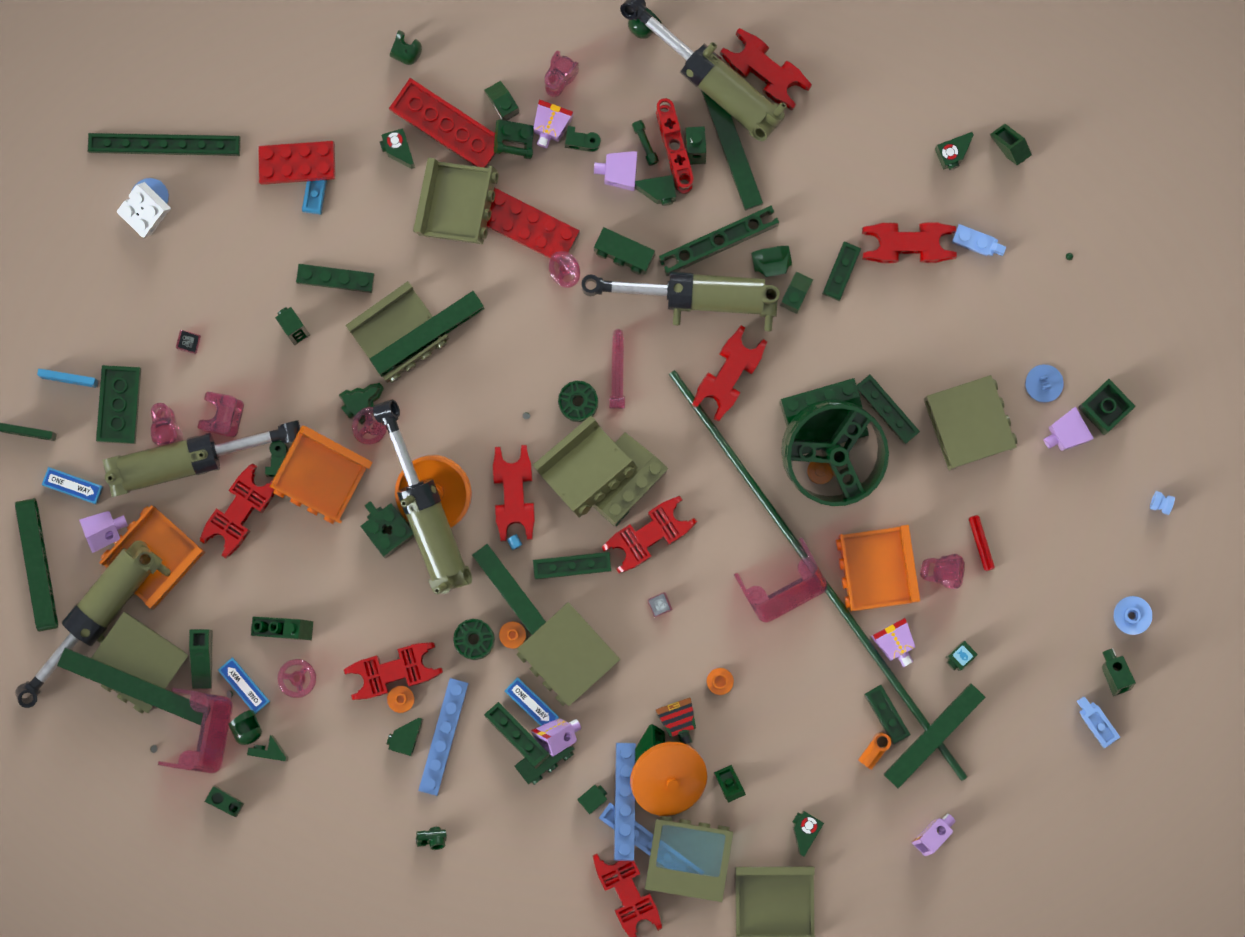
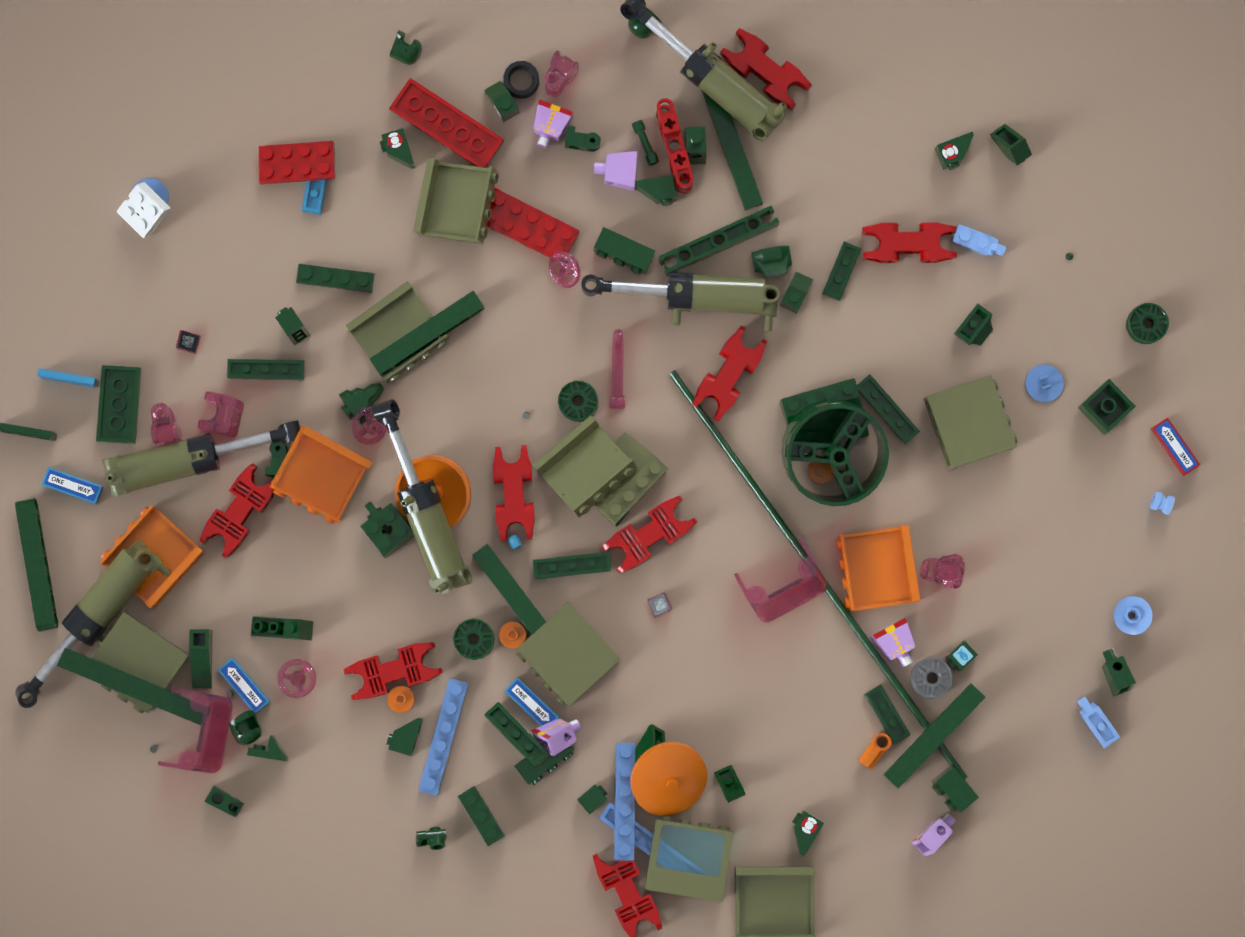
(102, 529): lavender torso -> none
(164, 144): dark green tile -> none
(265, 369): none -> dark green plate
(481, 815): none -> dark green brick
(514, 133): dark green plate -> none
(523, 94): none -> black tyre
(678, 719): torso -> none
(720, 681): orange piece -> none
(919, 678): none -> flat silver wheel
(954, 789): none -> dark green brick
(976, 326): none -> dark green slope
(981, 543): red axle -> none
(1068, 431): lavender torso -> none
(1157, 317): none -> dark green wheel
(1175, 446): none -> tile

